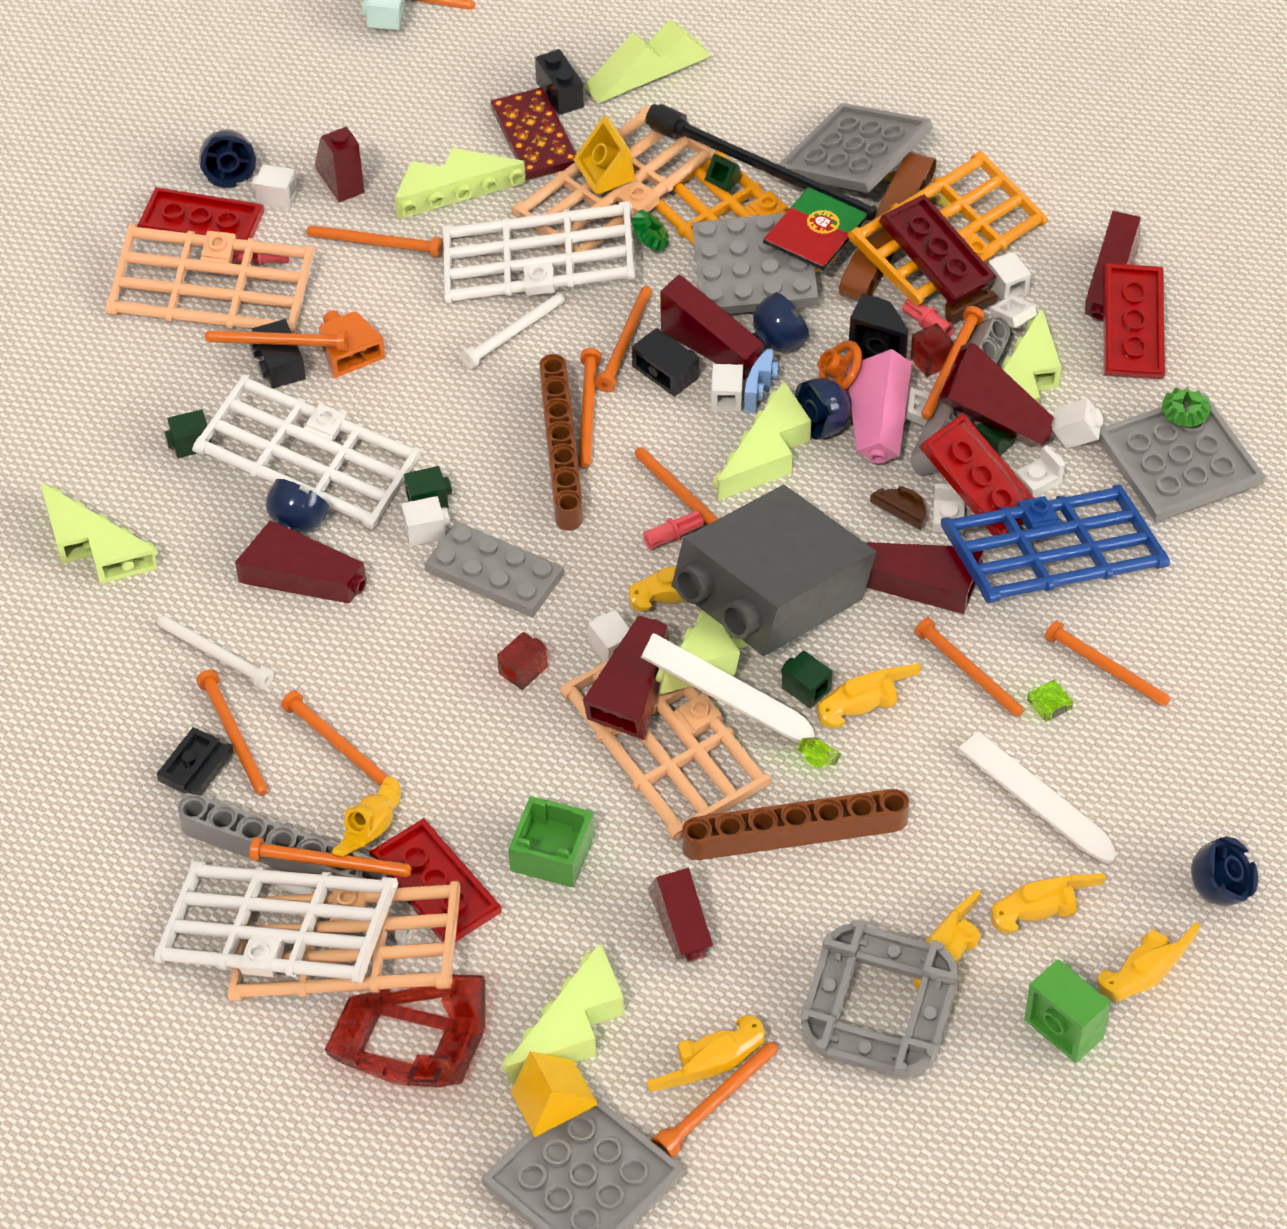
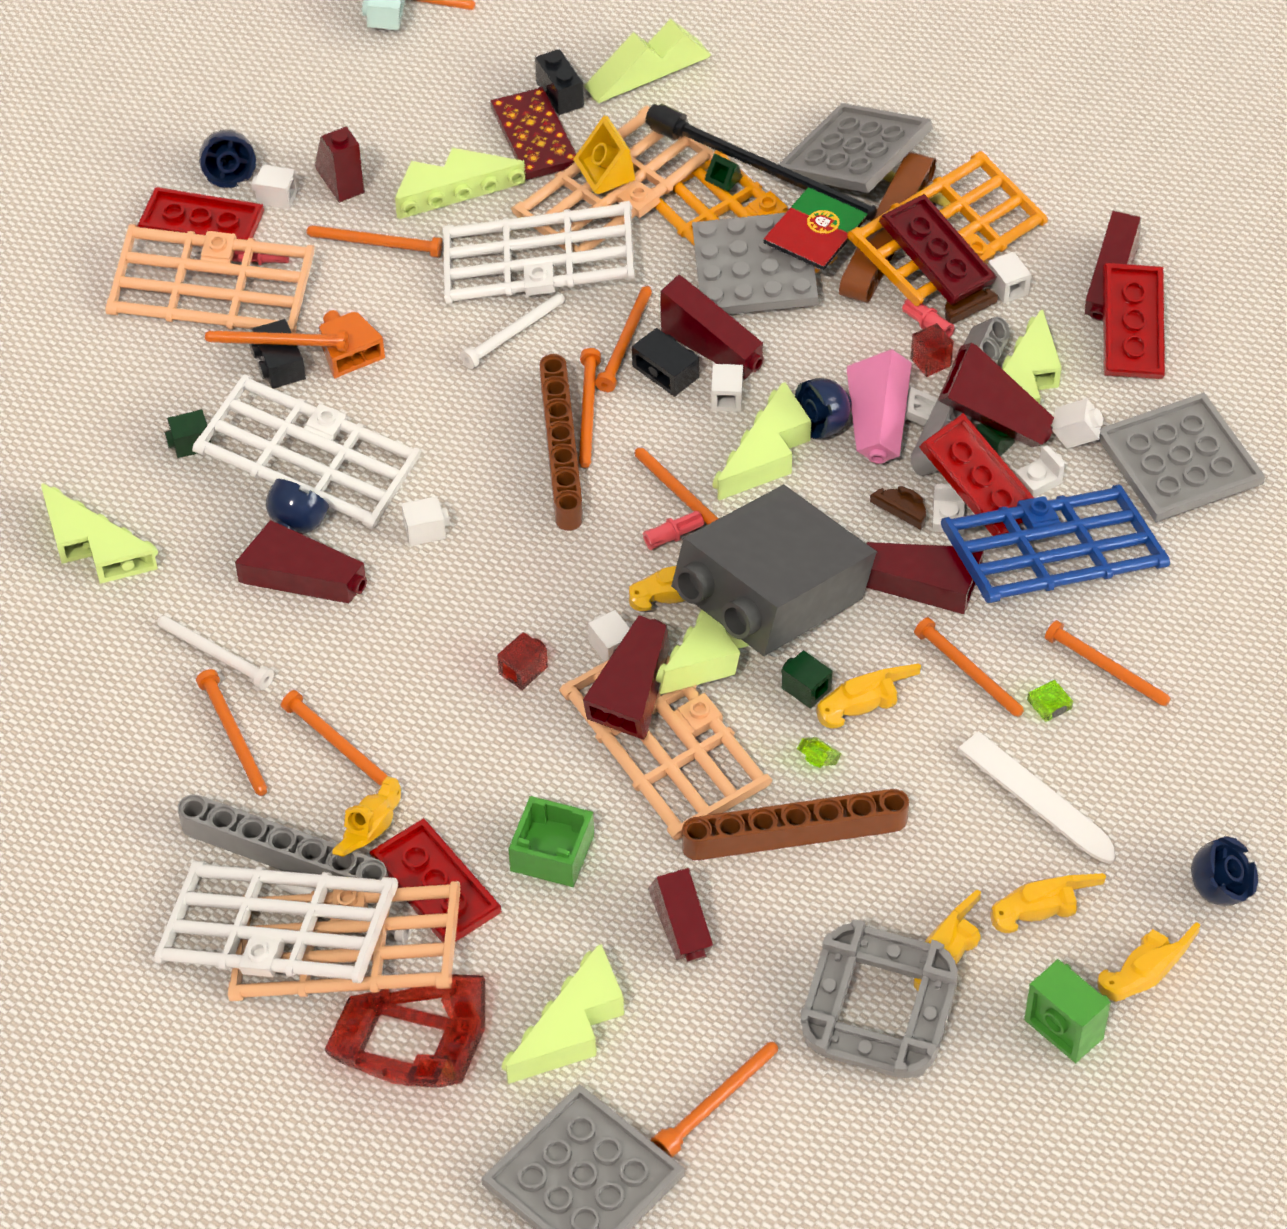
(195, 762): black plate -> none
(259, 849): orange bar -> none
(427, 484): dark green brick -> none
(494, 569): light grey plate -> none
(550, 1092): yellow slope -> none
(650, 231): green gear -> none
(713, 1054): yellow animal -> none
(726, 689): white piece -> none
(760, 380): light blue slope -> none
(777, 324): dark blue cylinder -> none
(836, 365): orange piece -> none
(877, 327): black slope -> none
(972, 317): orange bar -> none
(1014, 311): white bracket -> none
(1175, 412): bright green gear -> none

